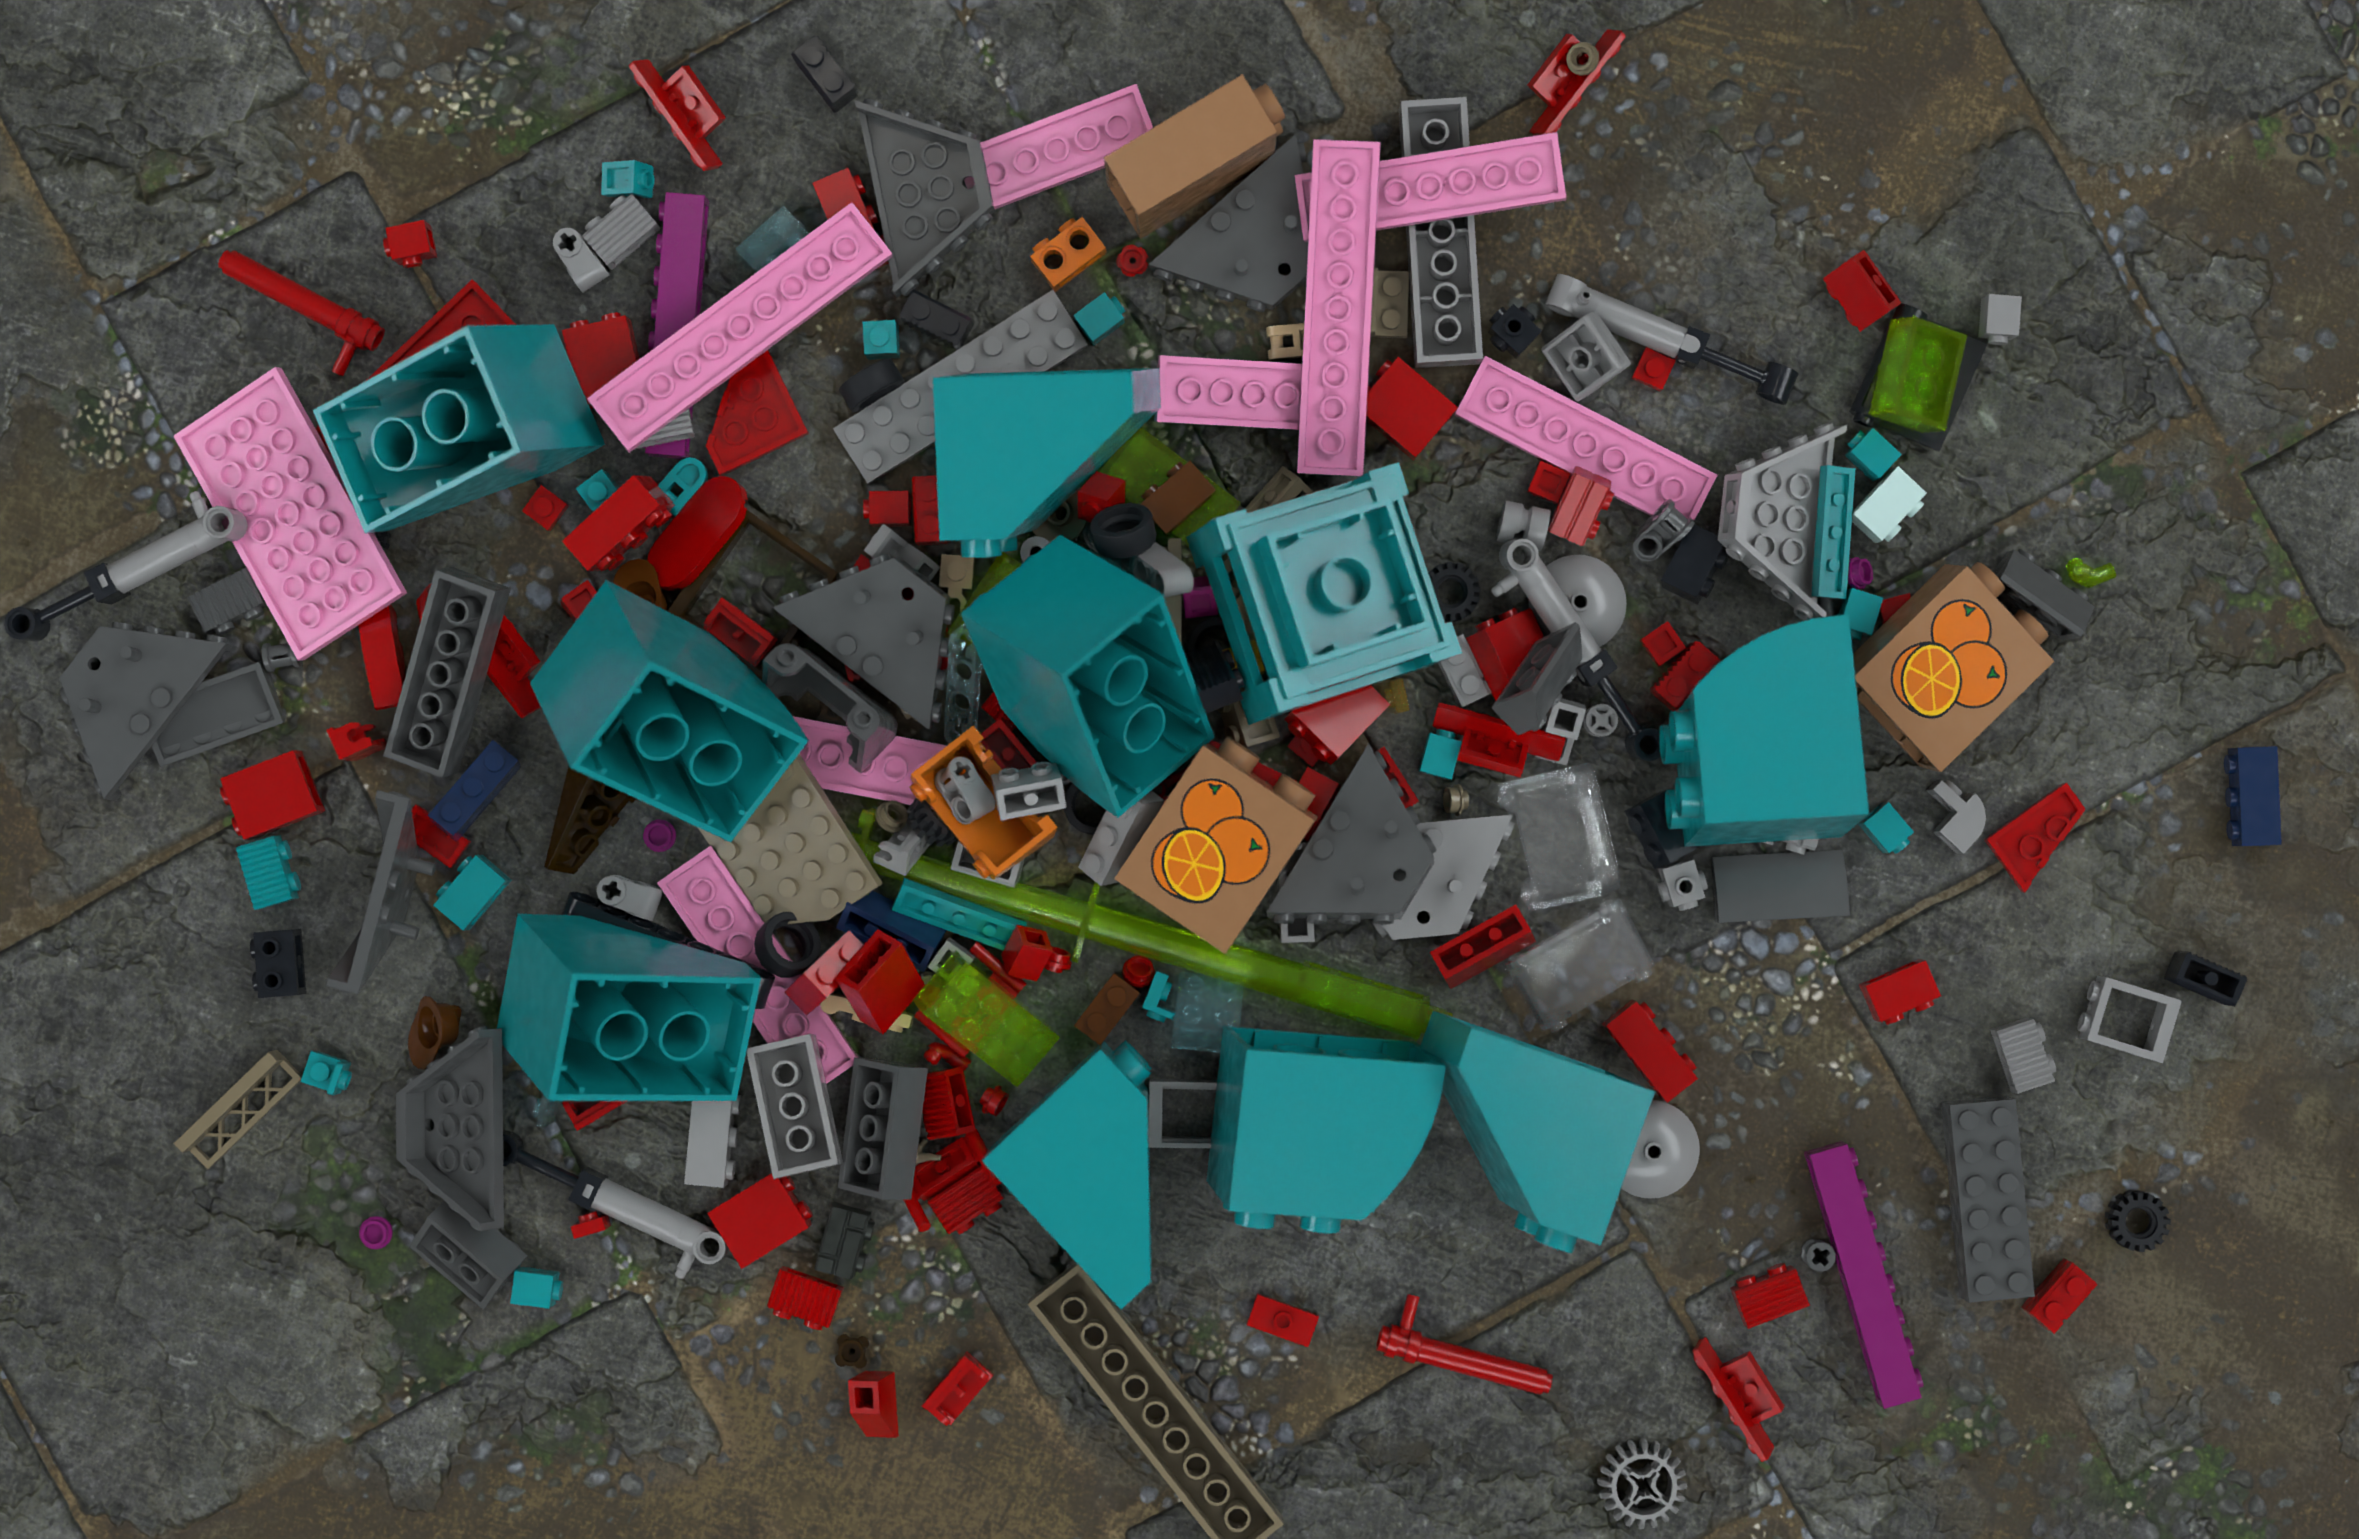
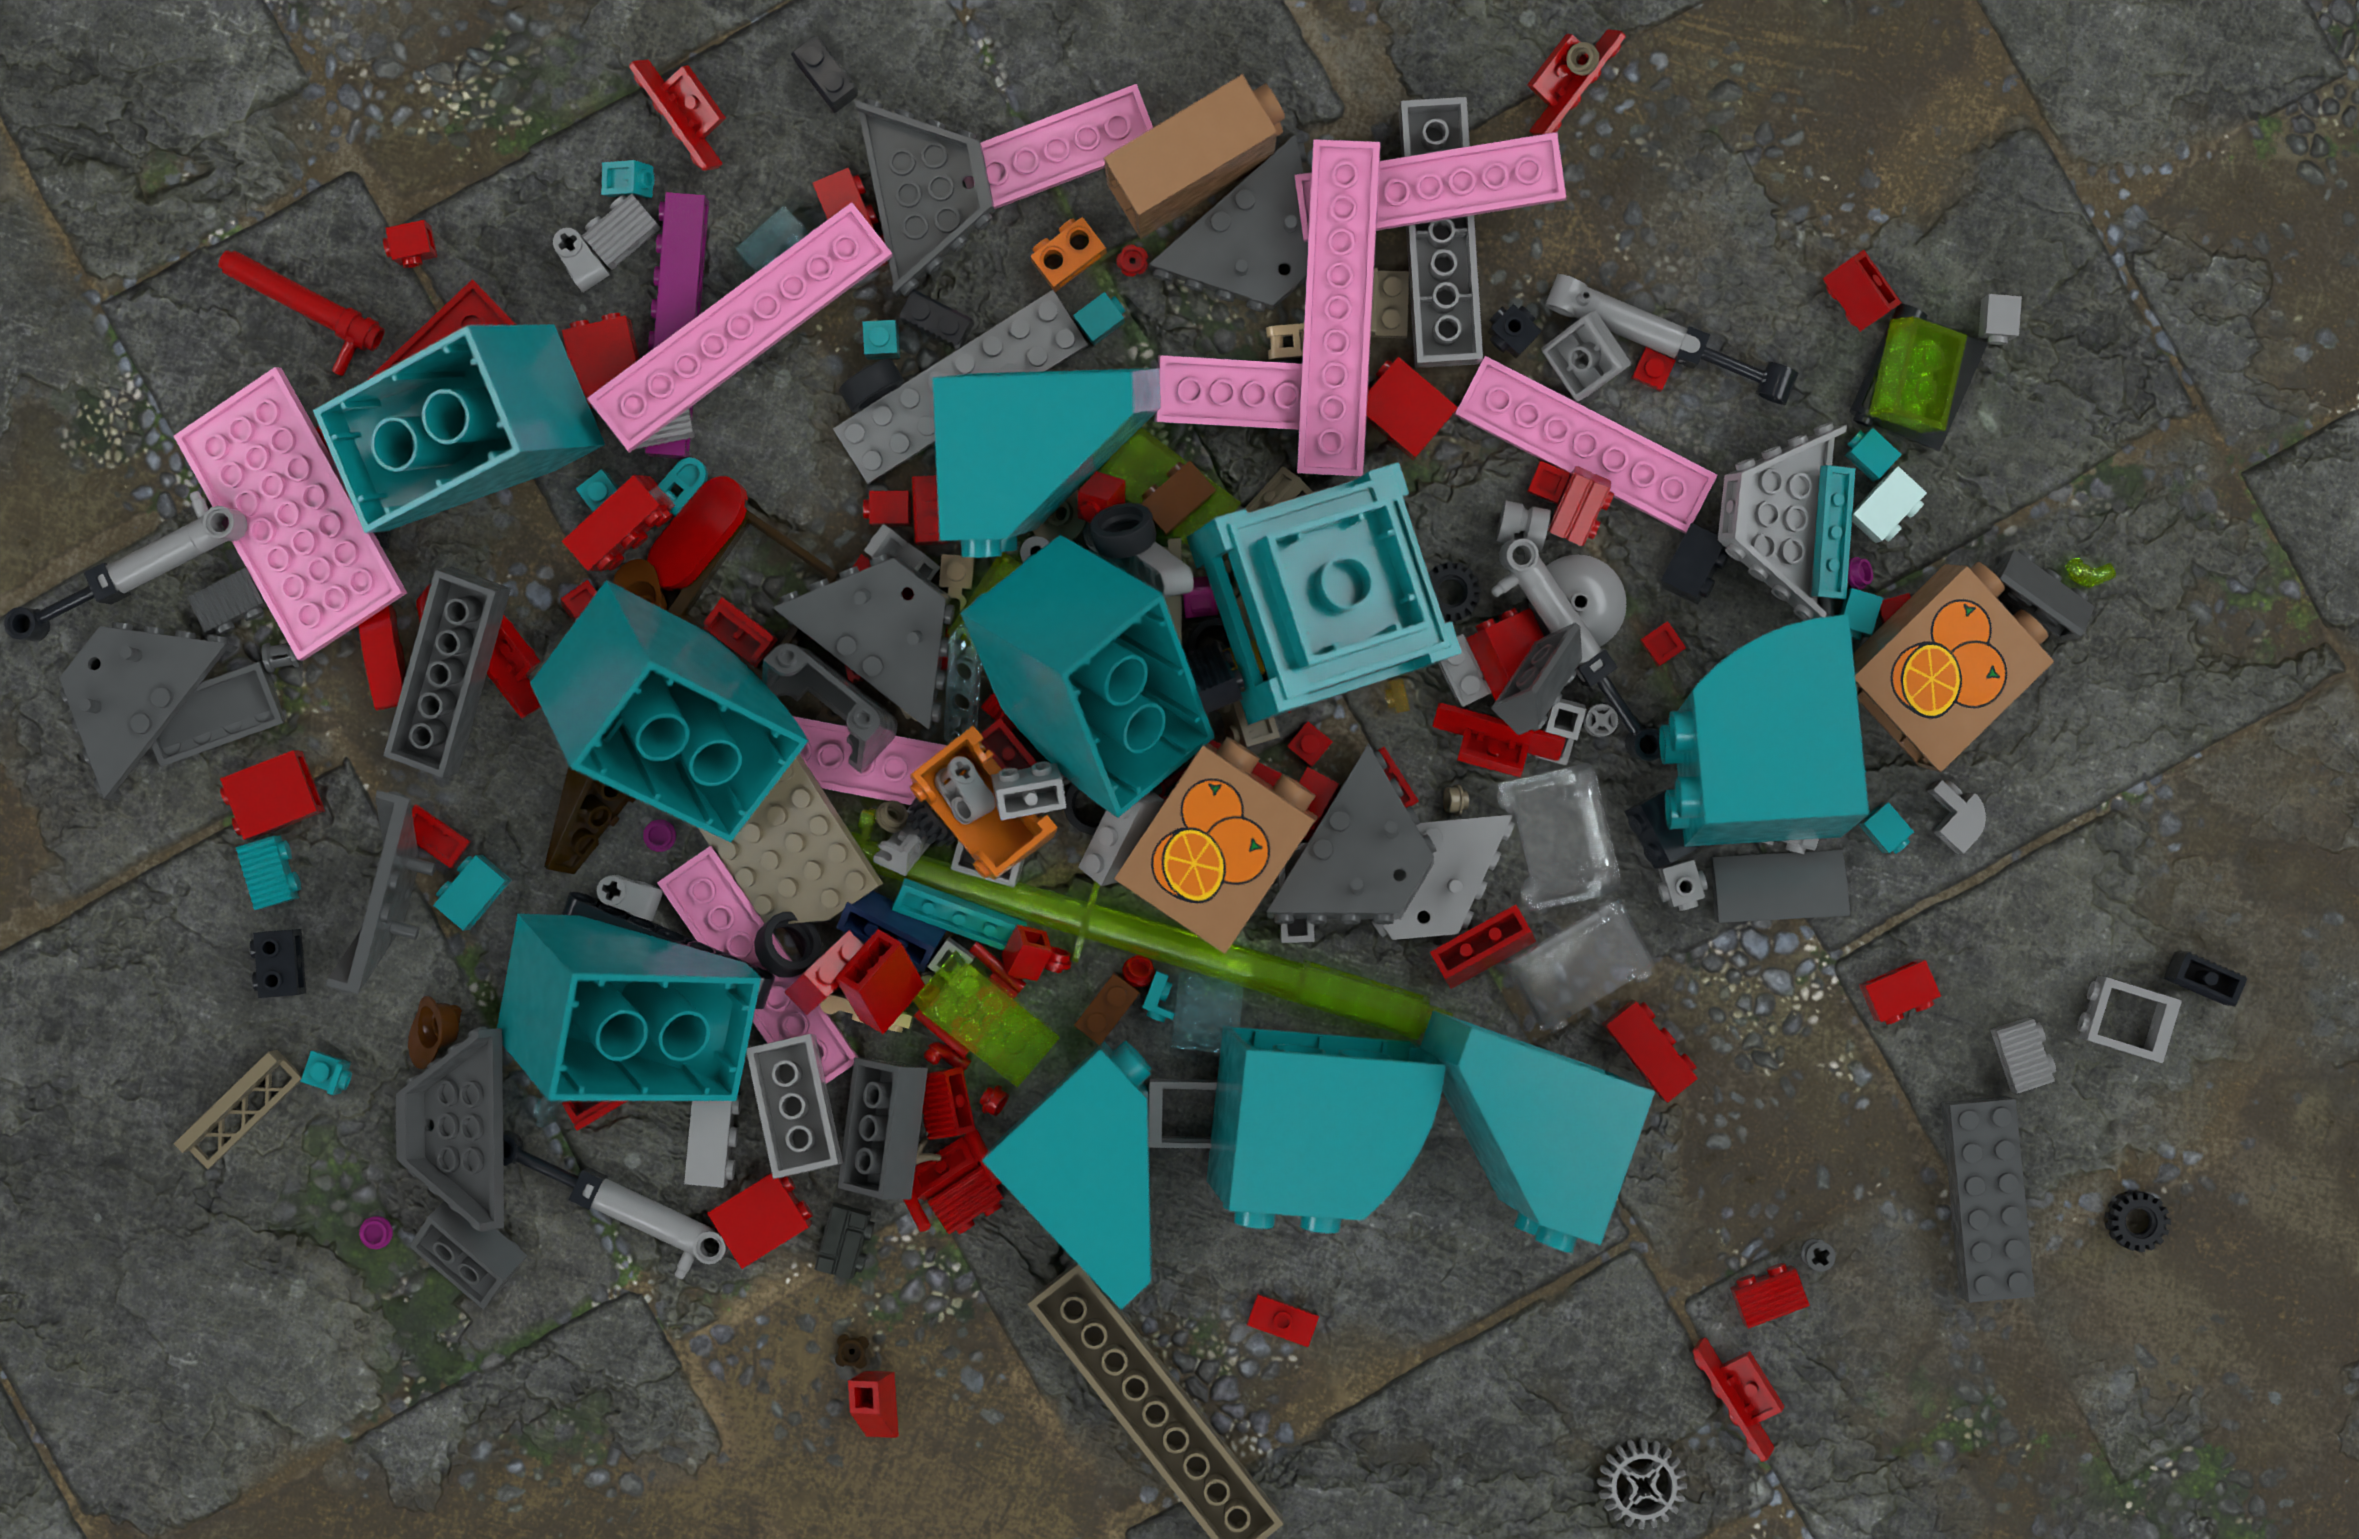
(351, 741): red hinge -> none
(474, 791): dark blue brick -> none
(536, 1287): teal brick -> none
(545, 508): red plate -> none
(589, 1224): red plate -> none
(753, 417): red plate -> none
(805, 1298): red brick -> none
(957, 1389): red hinge -> none
(1337, 721): red brick -> none
(1414, 1347): red cylinder -> none
(1440, 754): teal brick -> none
(1665, 528): dark grey piece -> none
(1677, 1154): light grey dish -> none
(1684, 675): red brick -> none
(1863, 1274): magenta brick -> none
(2034, 834): red wing -> none
(2059, 1295): red brick -> none
(2253, 796): dark blue brick -> none

